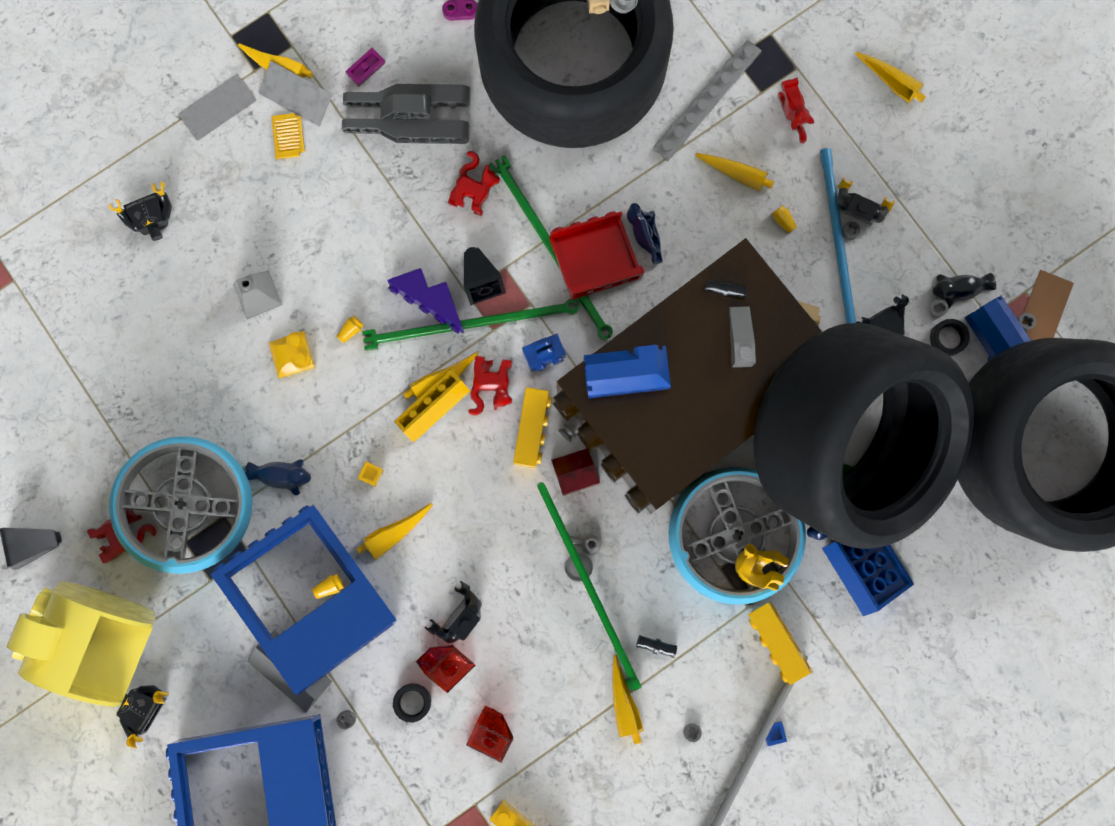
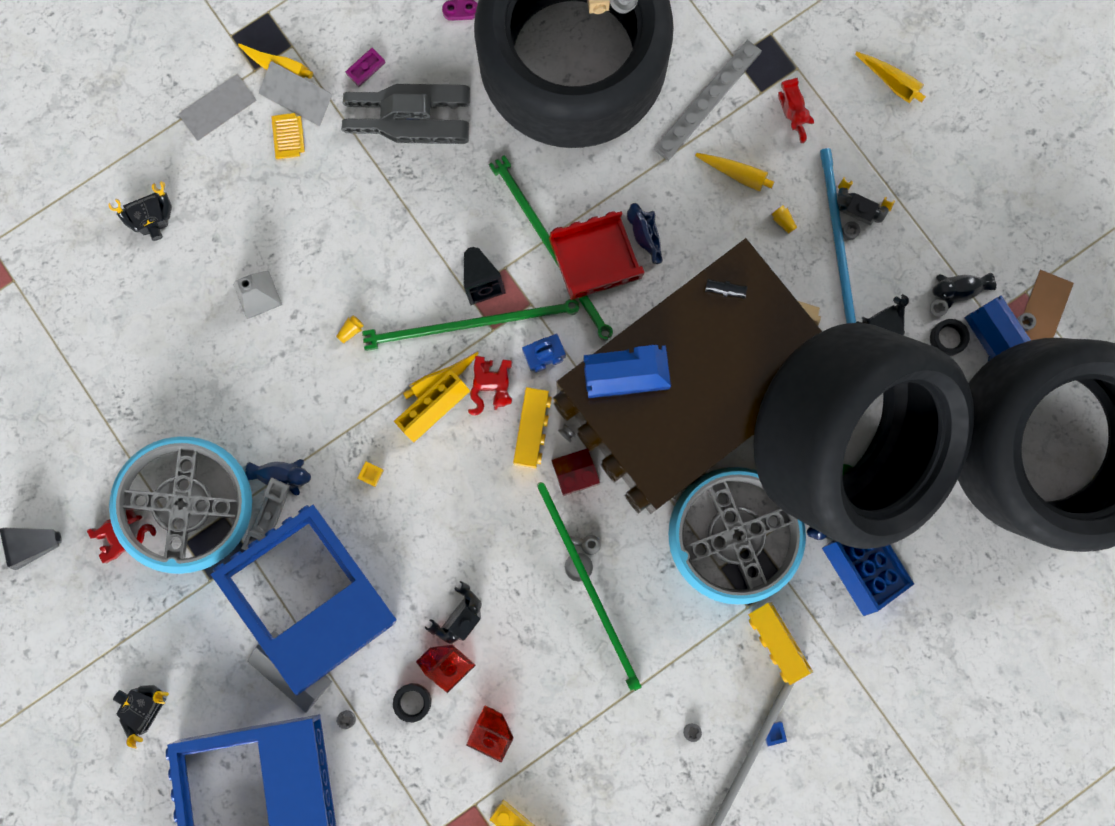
(81, 643): light yellow brick -> none
(269, 512): none -> light grey slope
(291, 354): yellow slope -> none
(328, 586): yellow cone -> none
(388, 536): yellow piece -> none
(431, 300): dark purple slope -> none
(471, 188): red animal -> none
(626, 711): yellow piece -> none
(656, 646): black pin -> none
(741, 337): light grey slope -> none
(750, 565): yellow piece -> none

